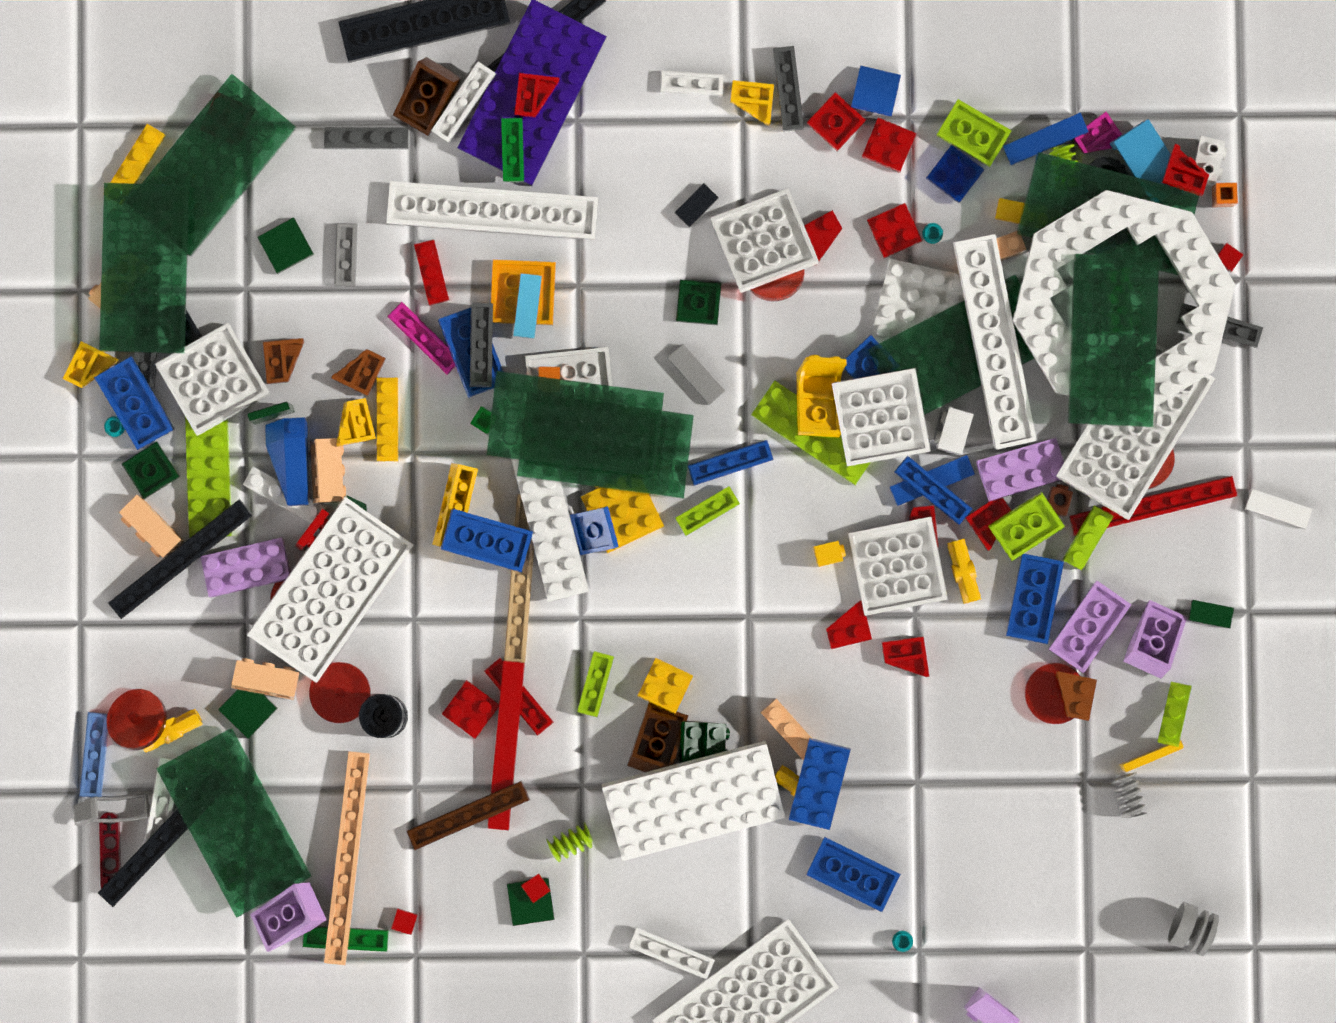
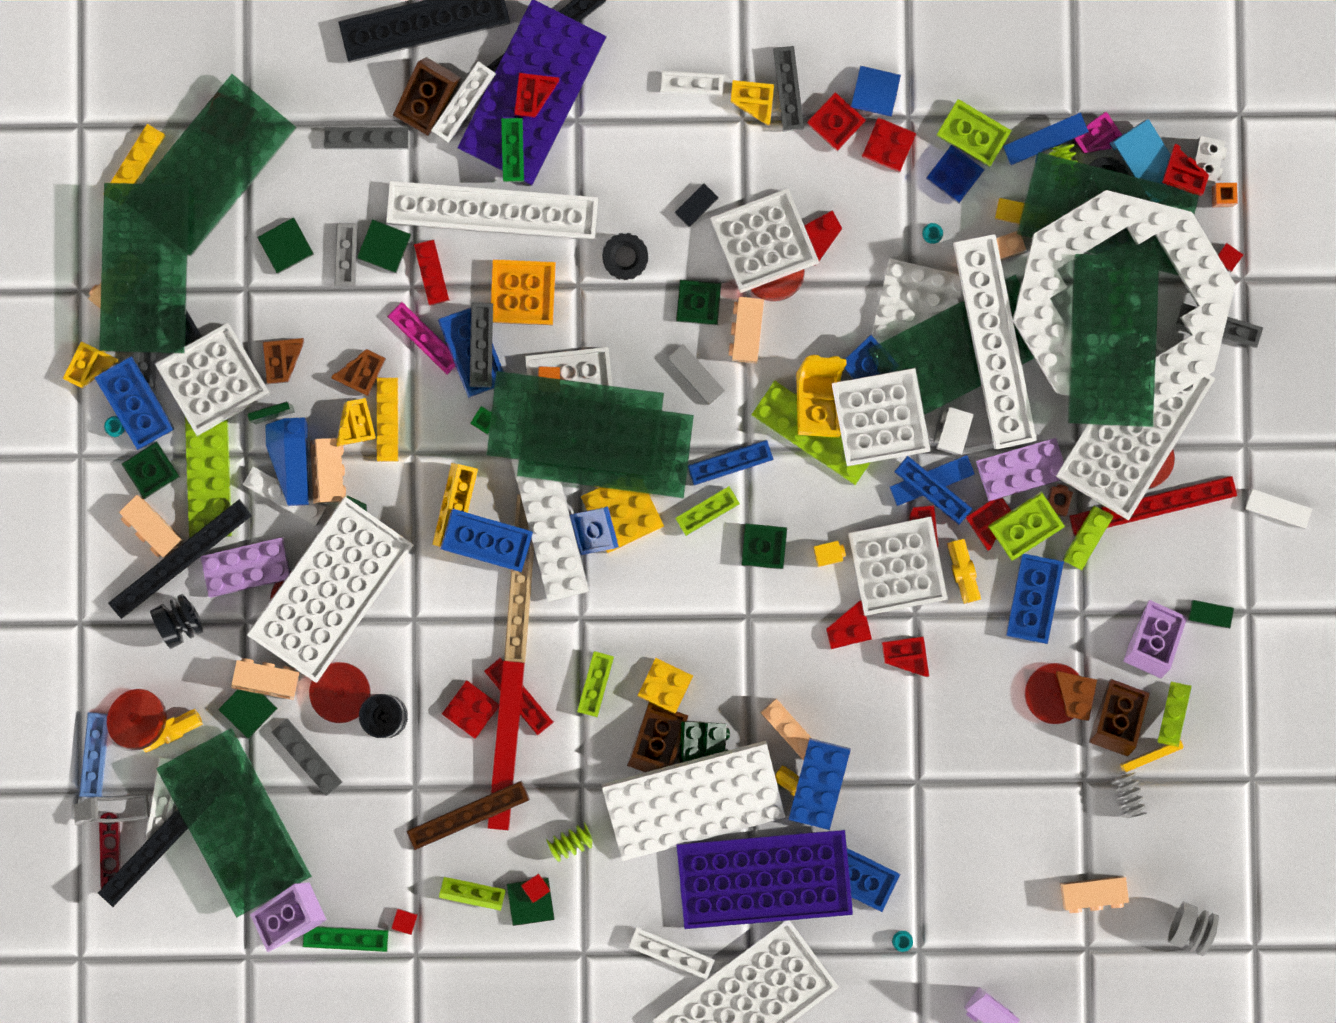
(176, 621): none -> black wheel
(307, 757): none -> dark grey plate
(308, 536): red wing -> none
(347, 858): light nougat plate -> none
(384, 246): none -> dark green tile
(472, 893): none -> lime plate
(527, 306): medium azure tile -> none
(609, 256): none -> black tyre
(746, 330): none -> light nougat brick
(764, 546): none -> dark green plate
(764, 879): none -> dark purple plate
(894, 230): red plate -> none
(1089, 626): lavender plate -> none
(1094, 894): none -> light nougat brick
(1119, 718): none -> reddish brown slope

